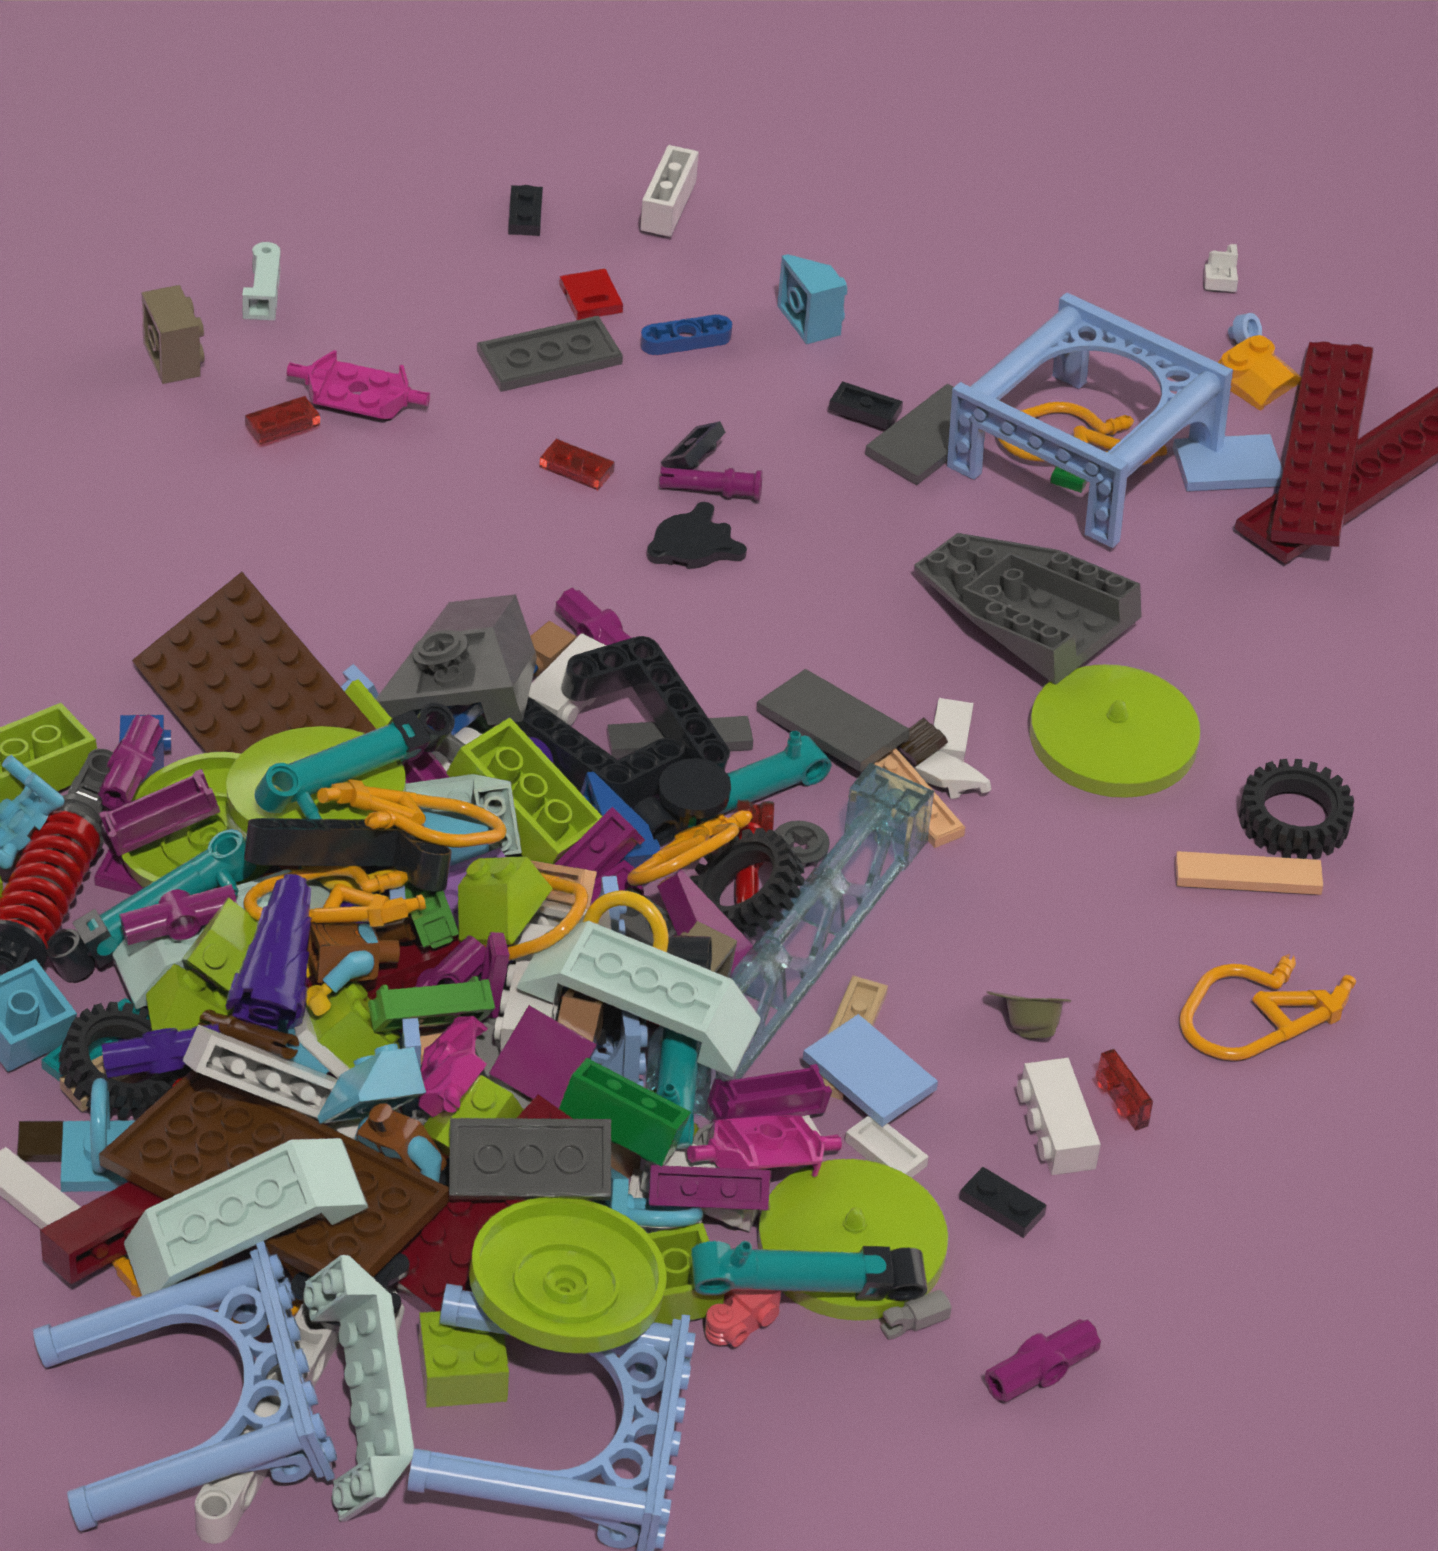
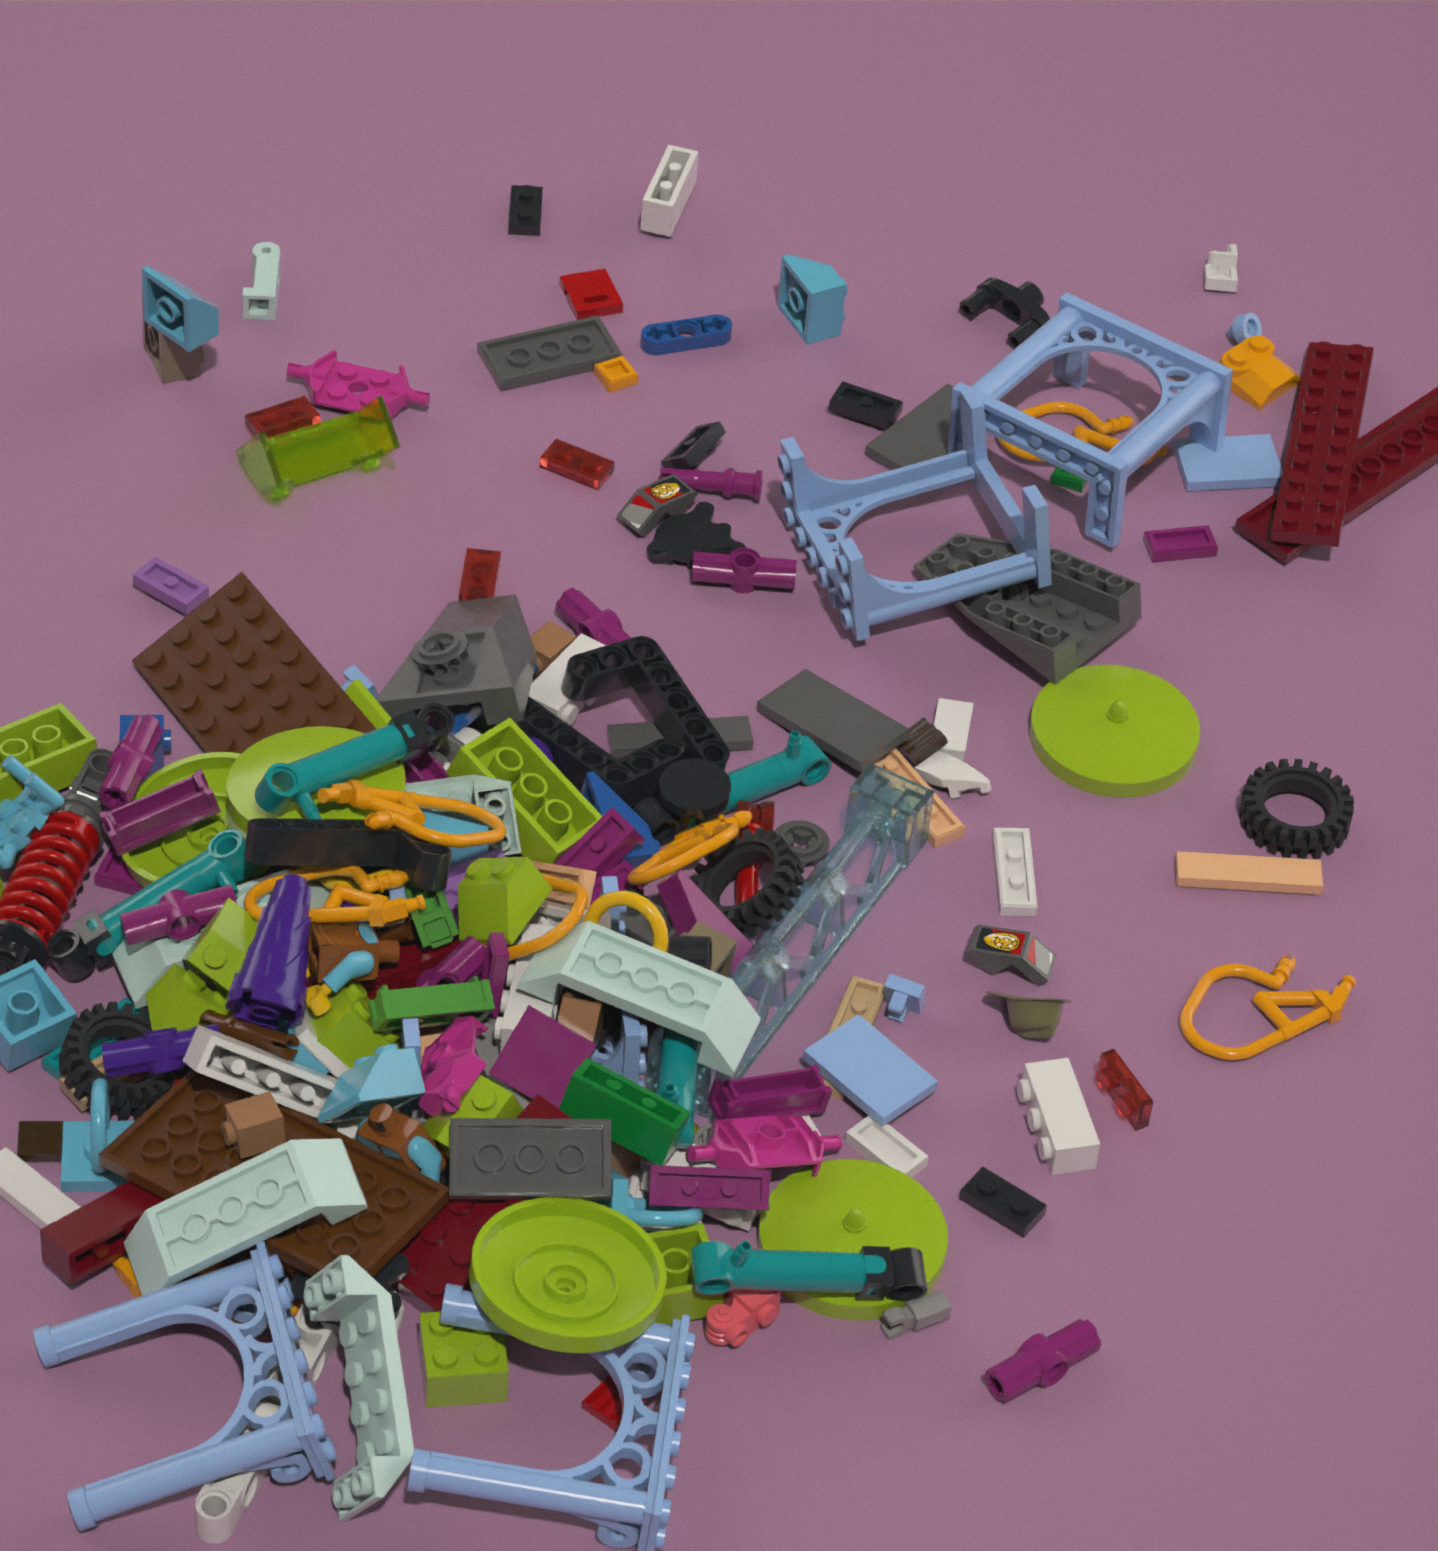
(171, 585): none -> medium lavender plate
(177, 310): none -> medium azure slope
(253, 1125): none -> medium nougat brick
(319, 450): none -> clear neon green windscreen
(479, 574): none -> clear red plate
(606, 1404): none -> red piece
(616, 374): none -> light orange tile
(655, 499): none -> slope
(744, 570): none -> magenta piece
(840, 565): none -> light blue arch
(903, 996): none -> light blue tile
(1000, 947): none -> slope
(1014, 872): none -> white tile
(1017, 304): none -> black connector
(1180, 543): none -> magenta tile

